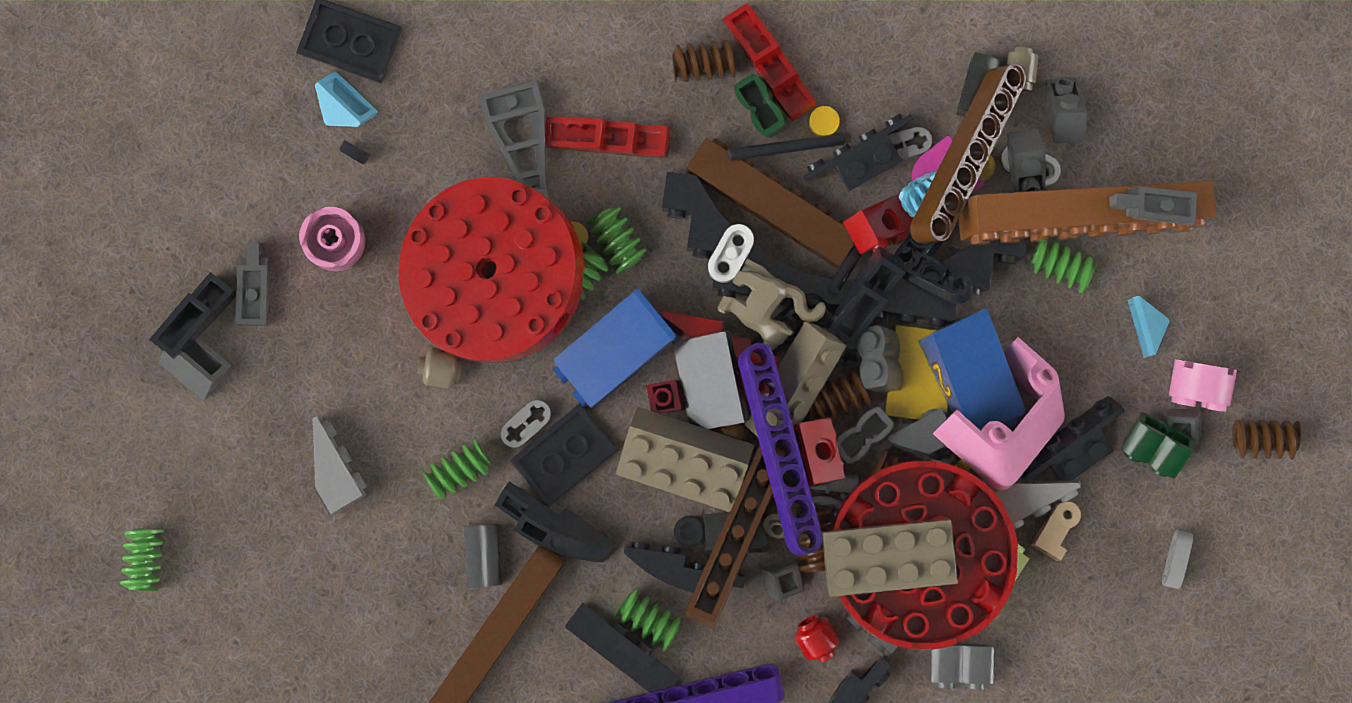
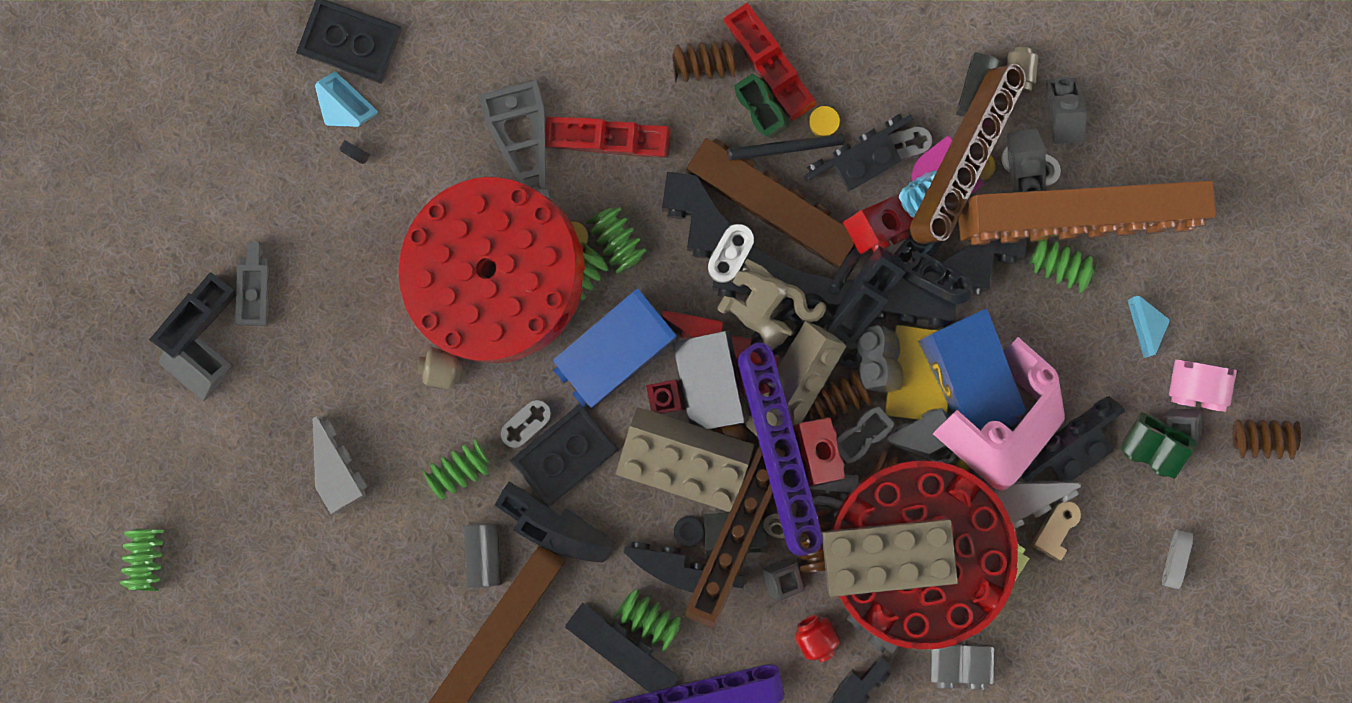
(331, 222): bright pink brick -> none
(1157, 205): dark grey hinge -> none

